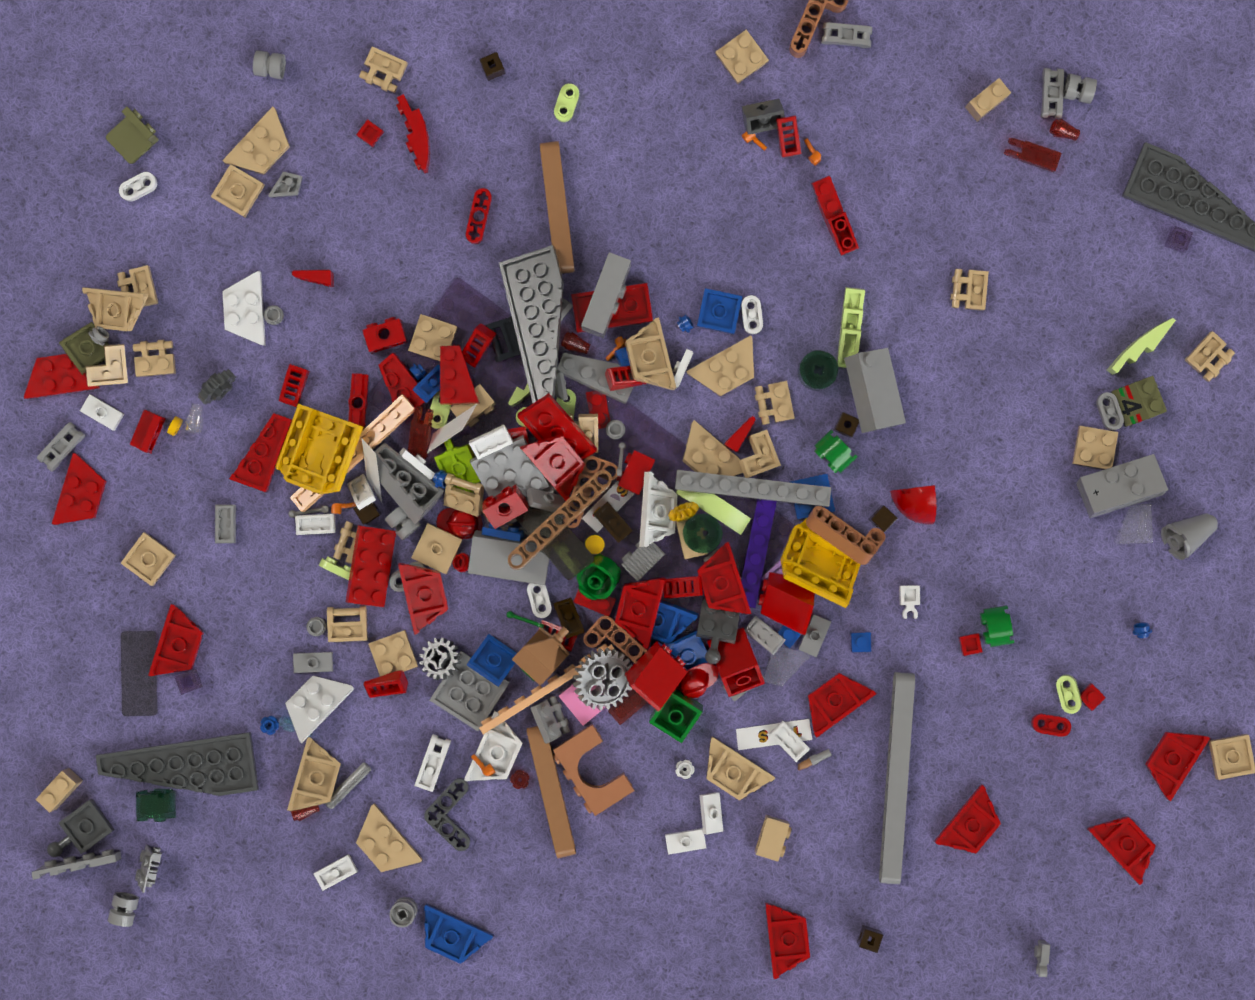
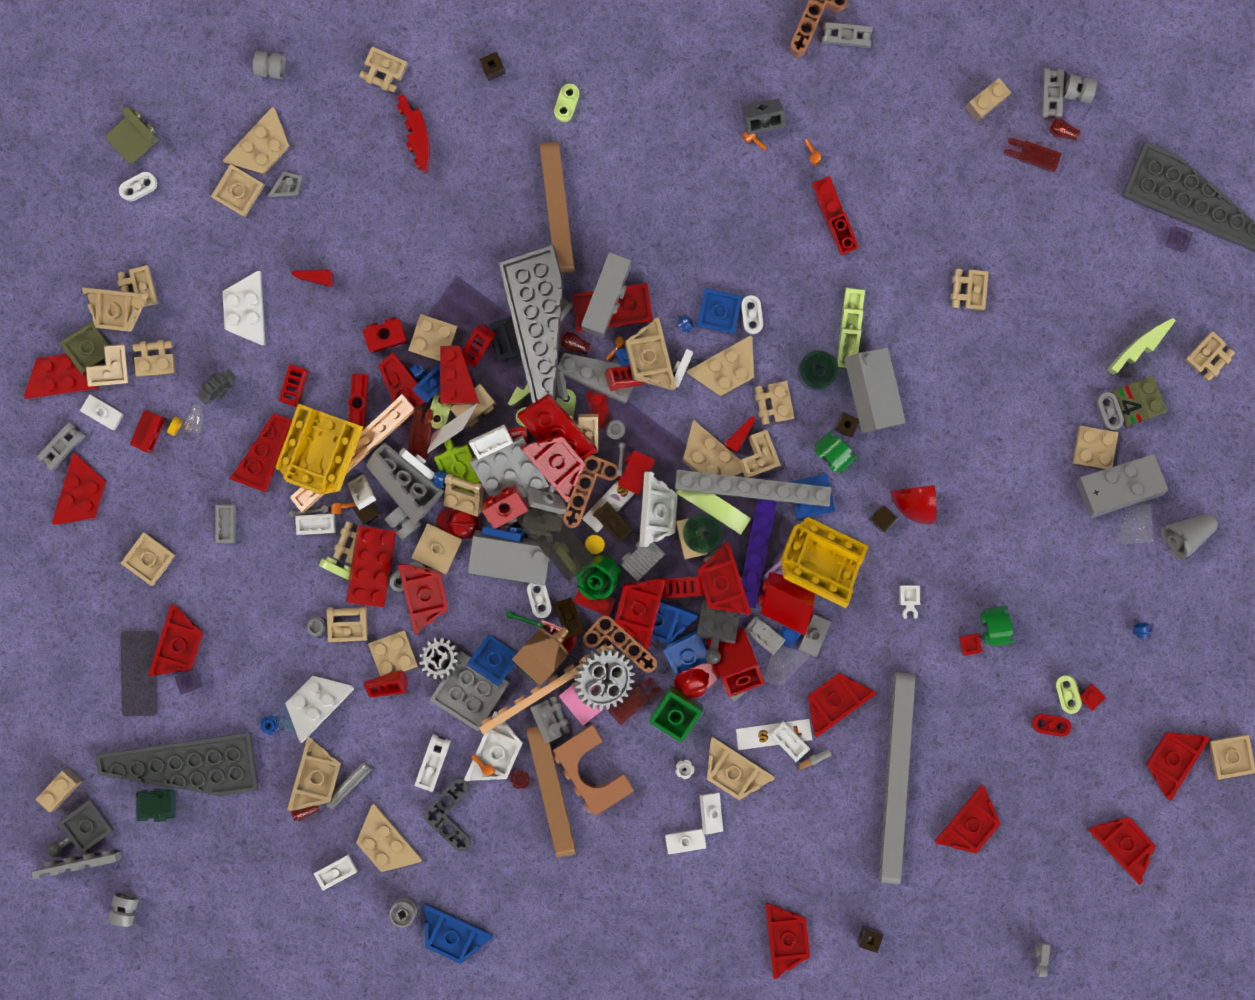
(99, 335): light grey plate -> none
(145, 875): light grey hinge -> none
(273, 315): light grey plate -> none
(313, 662): light grey plate -> none
(370, 133): red plate -> none
(371, 468): white sticker -> none
(461, 562): red plate -> none
(487, 203): red beam -> none
(564, 511): medium nougat beam -> none
(656, 675): red slope -> none
(683, 511): yellow gear -> none
(741, 56): tan plate -> none
(772, 838): tan brick -> none
(793, 150): red slope -> none
(844, 536): nougat beam -> none
(861, 642): blue plate -> none

